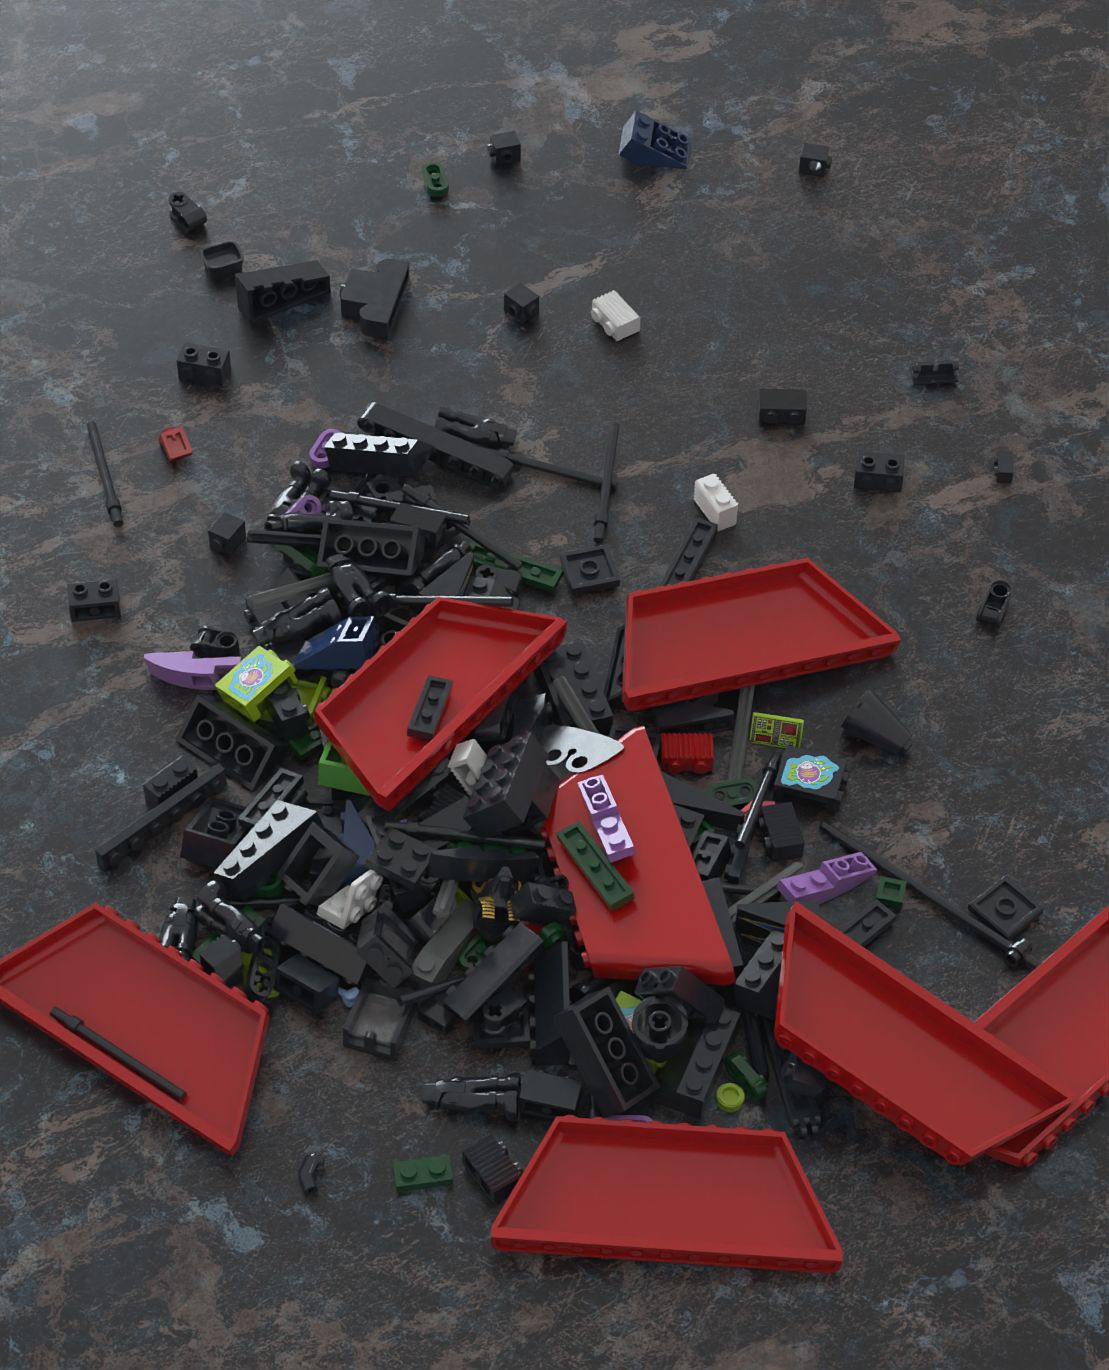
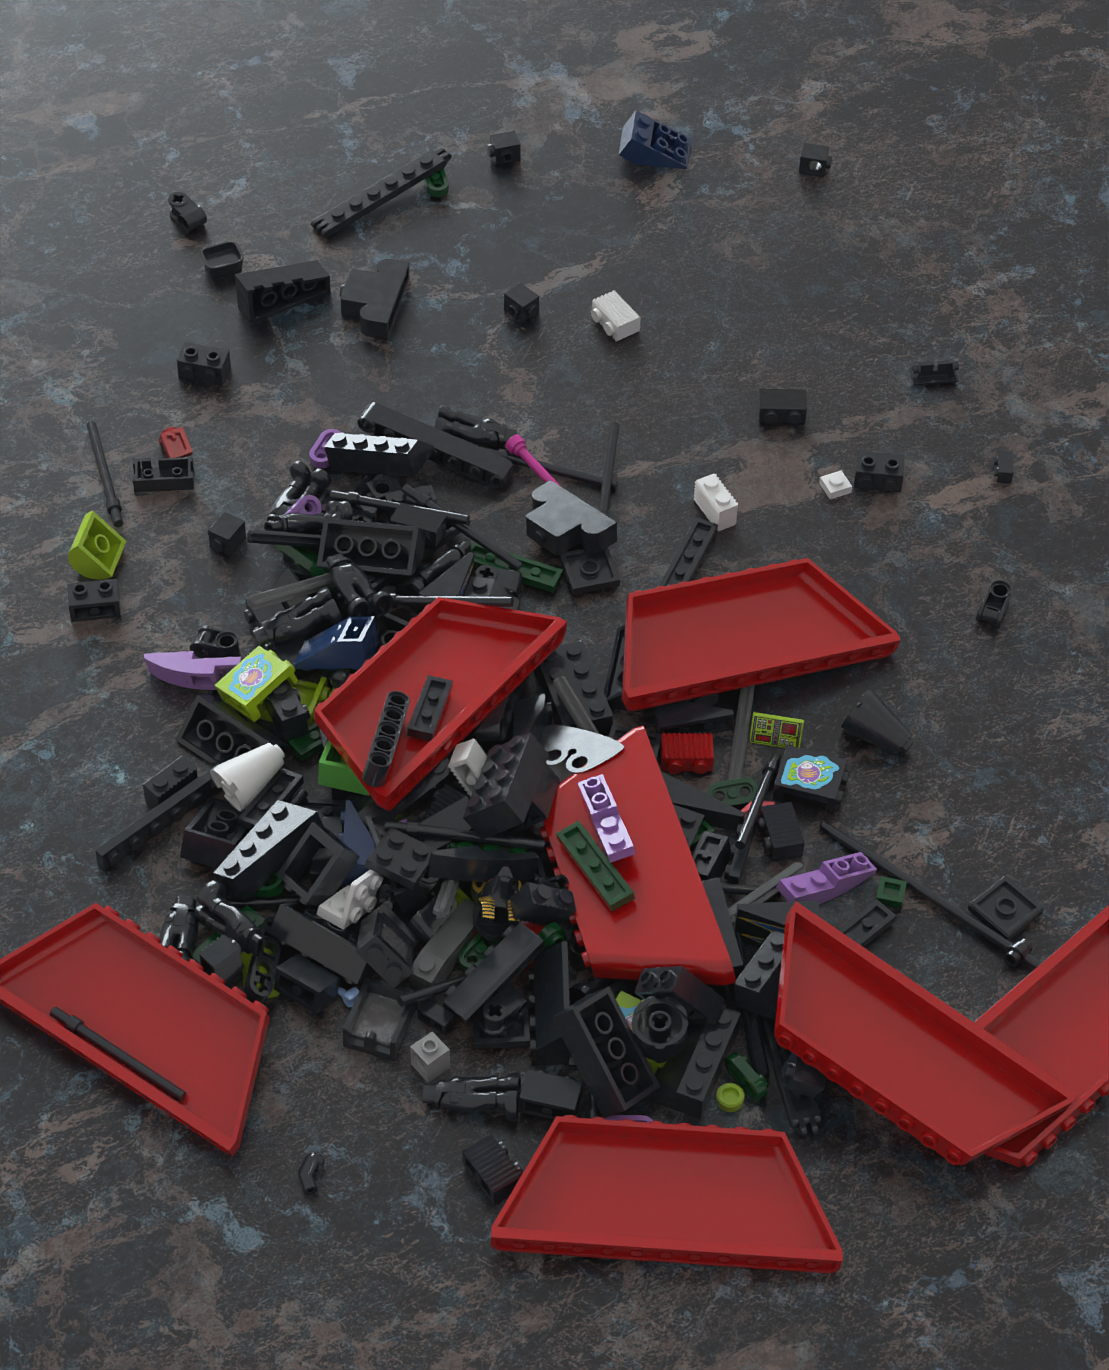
(95, 548): none -> lime brick
(169, 476): none -> black piece
(248, 774): none -> white cone
(381, 192): none -> black hinge
(385, 739): none -> black beam
(422, 1173): dark green plate -> none
(430, 1057): none -> light grey brick
(517, 446): none -> dark pink piece
(564, 521): none -> brick
(835, 484): none -> white plate

